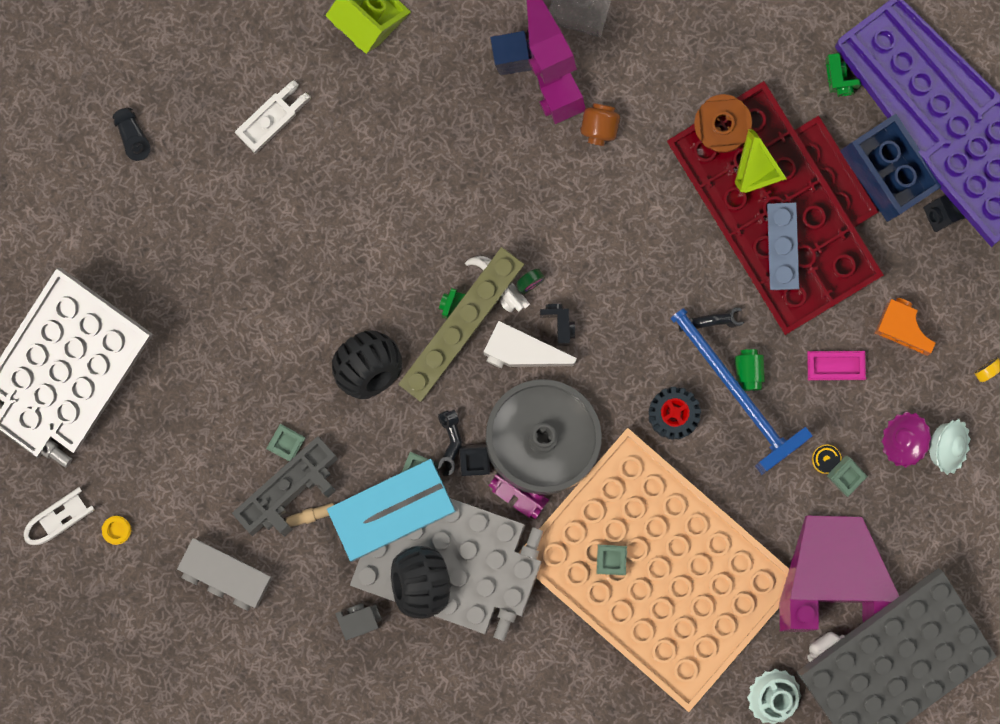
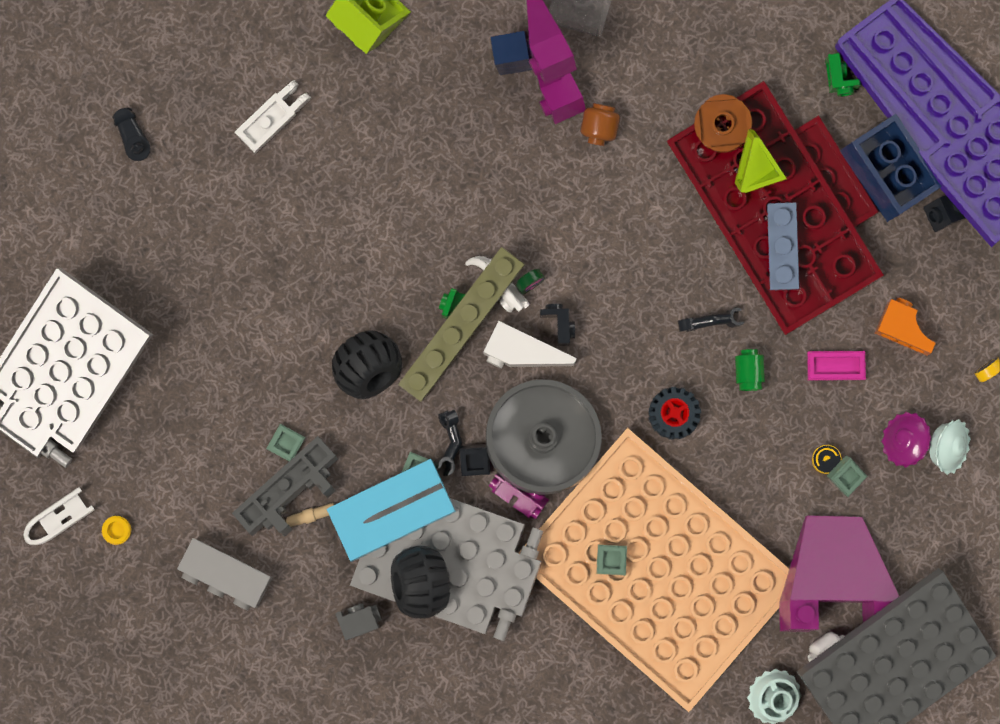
(780, 447): blue tile -> none

